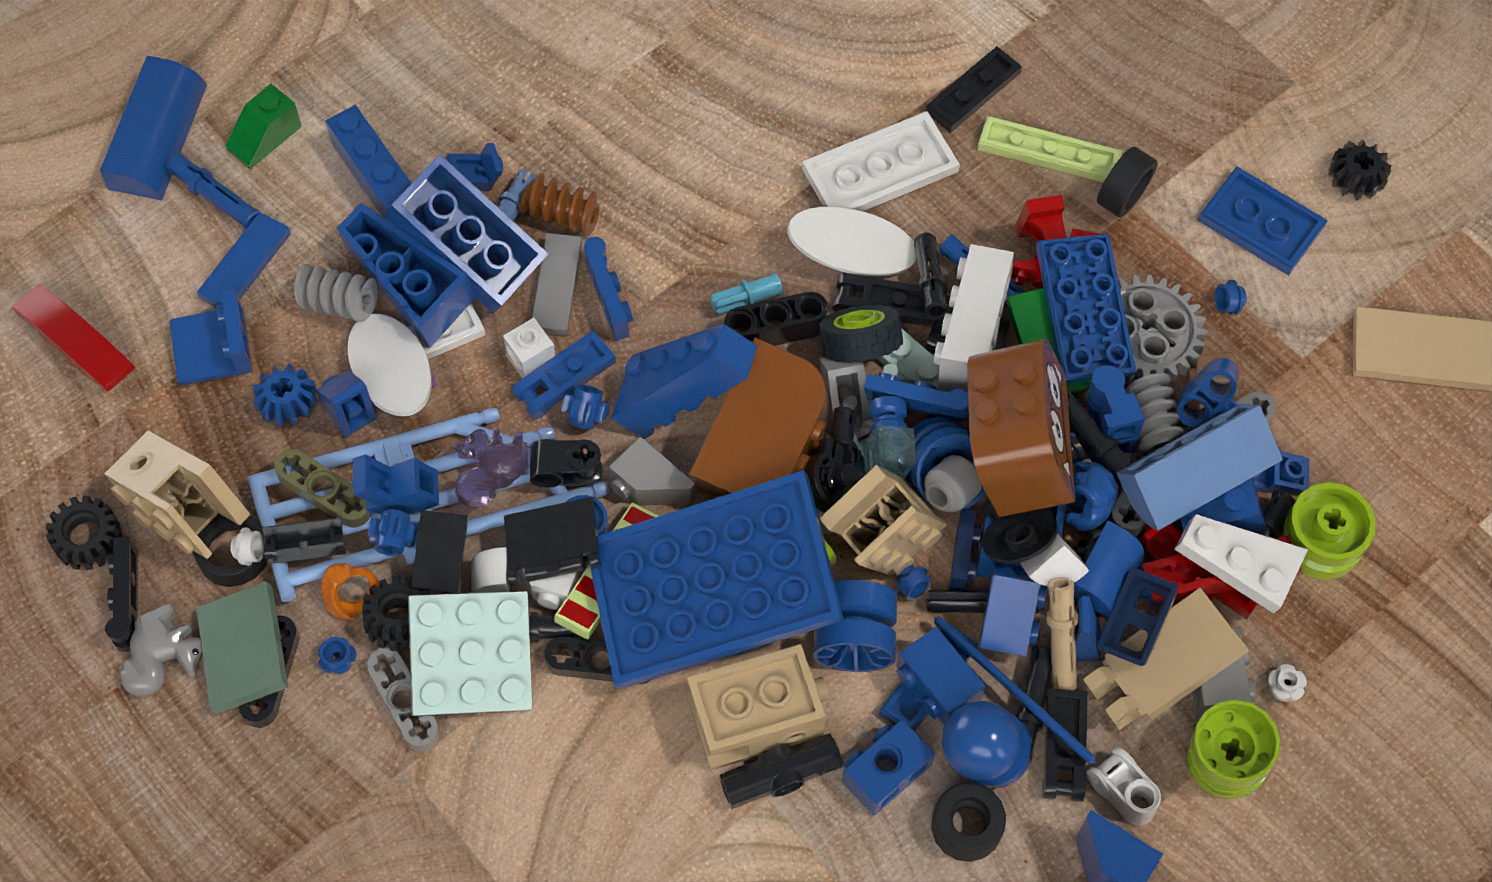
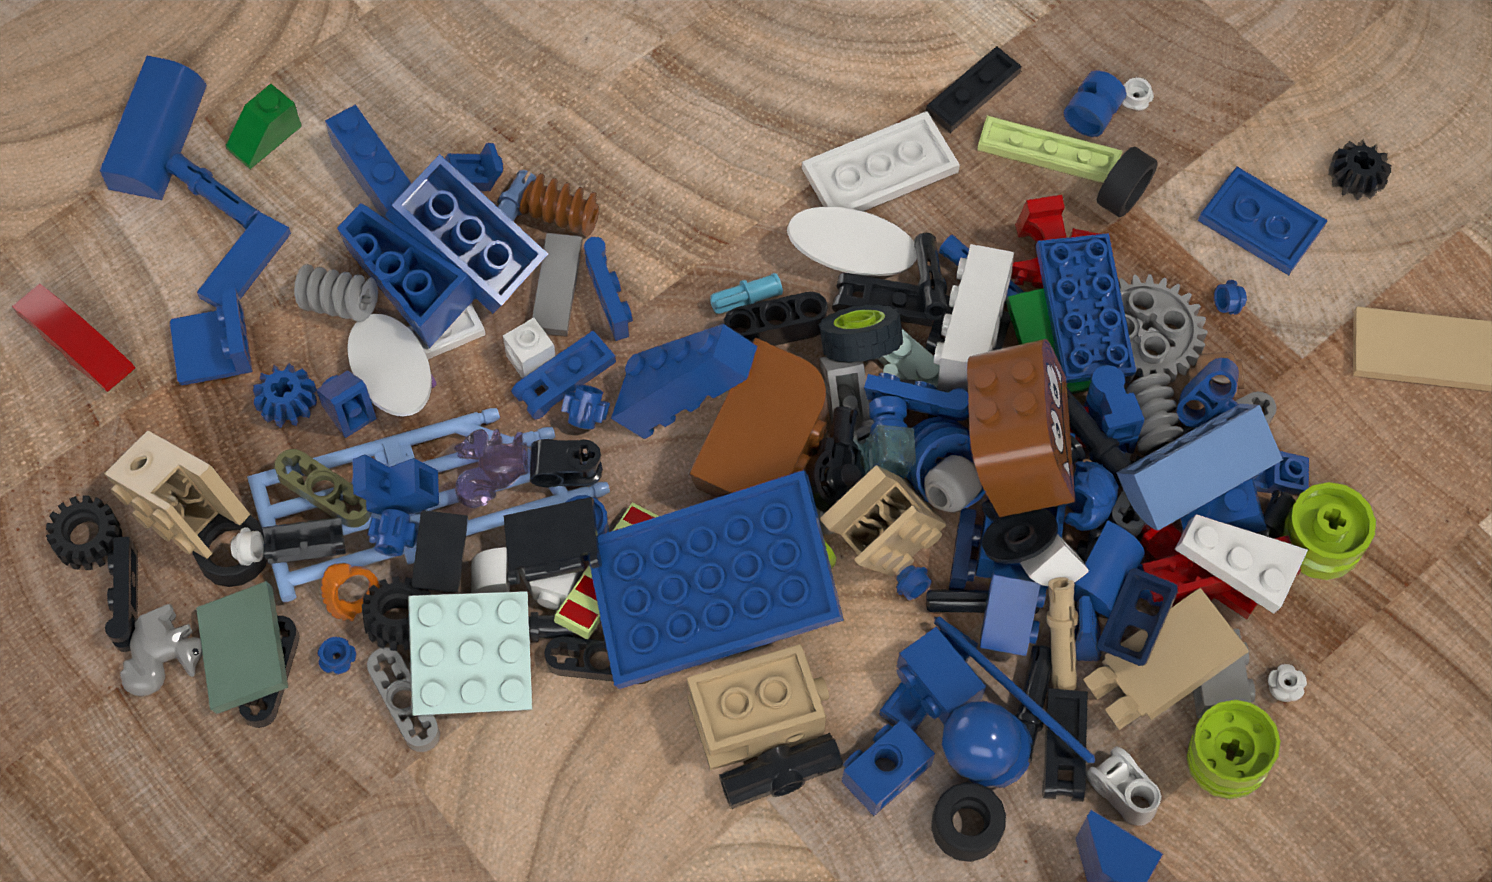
(649, 477): light grey slope -> none
(865, 636): blue wheel -> none
(1095, 103): none -> blue wheel
(1141, 88): none -> white plate

